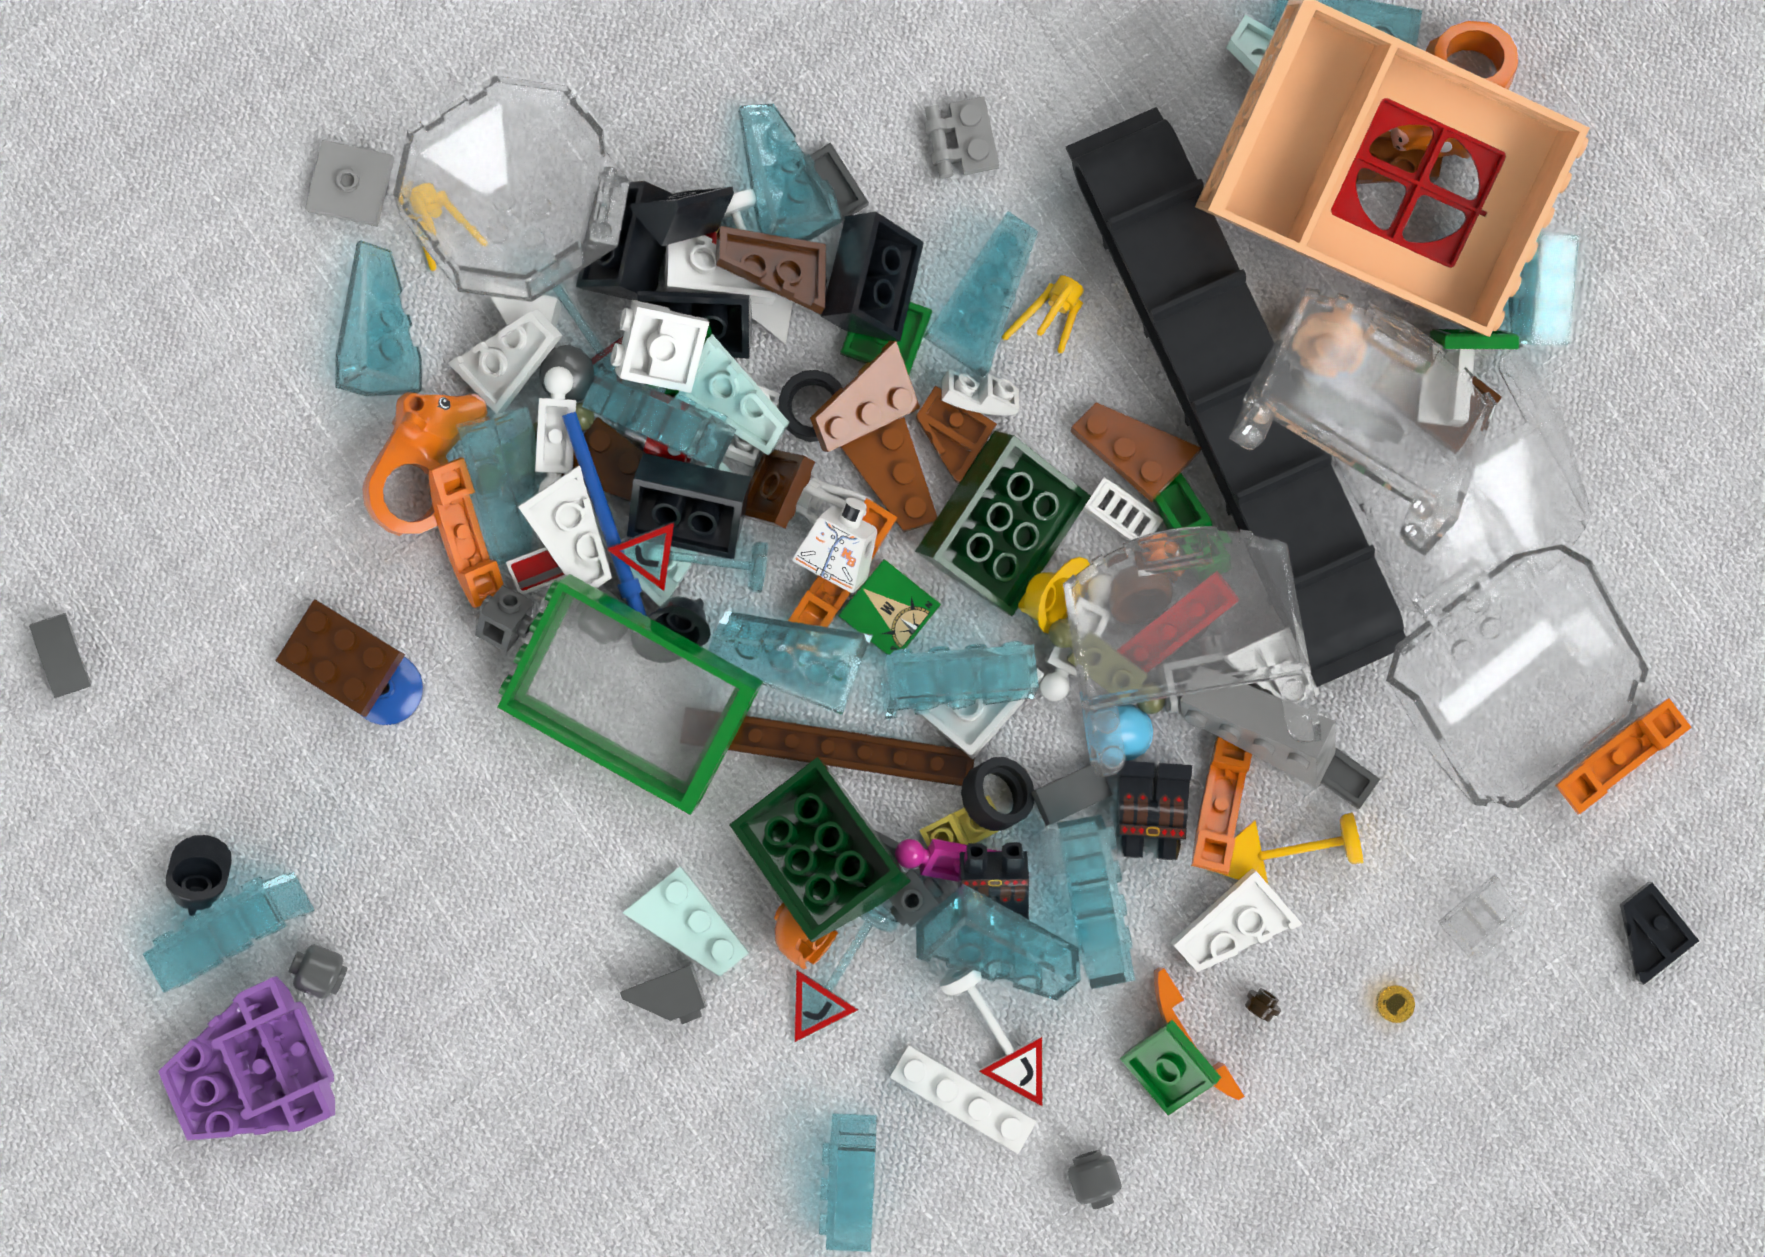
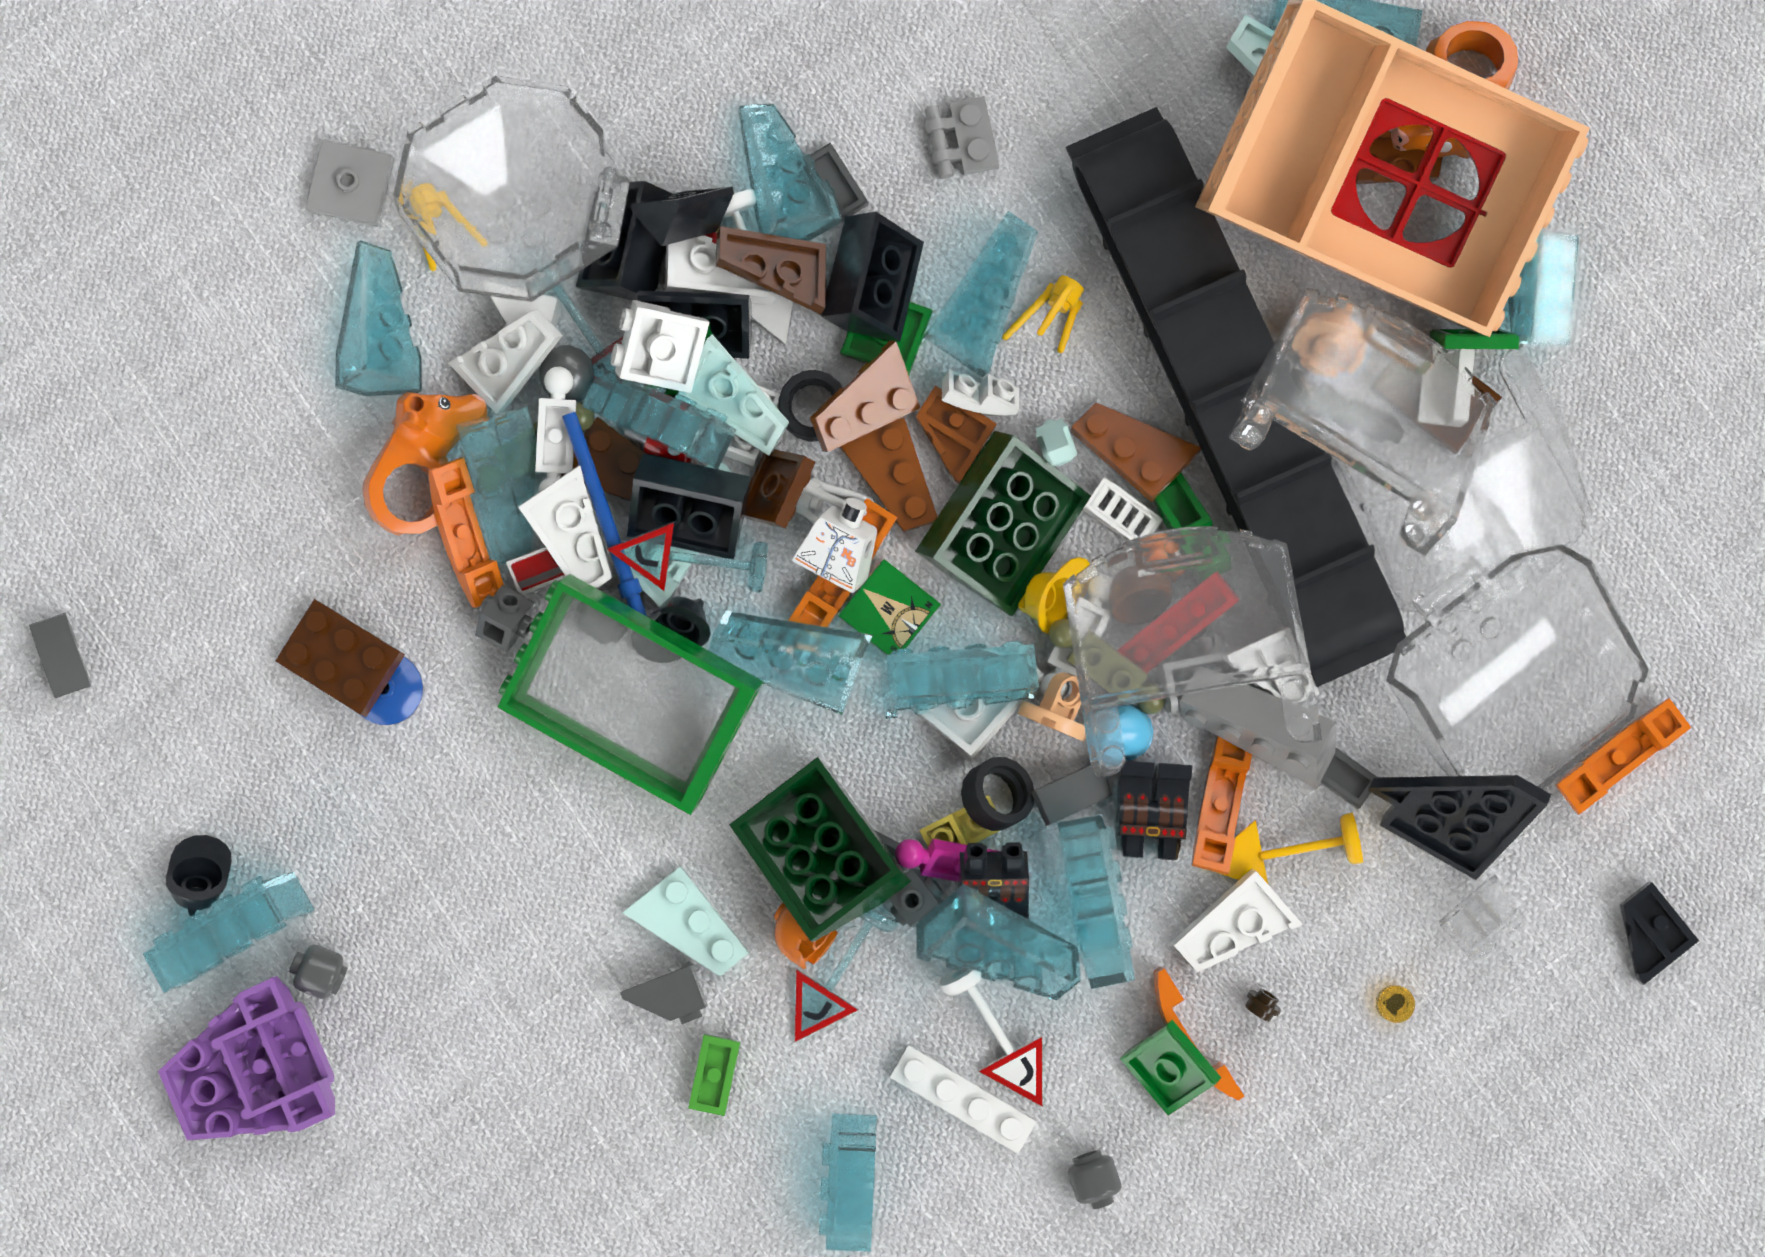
(714, 1074): none -> bright green plate
(852, 750): reddish brown tile -> none
(1054, 710): none -> light nougat tile
(1056, 442): none -> light aqua piece
(1460, 817): none -> black wing

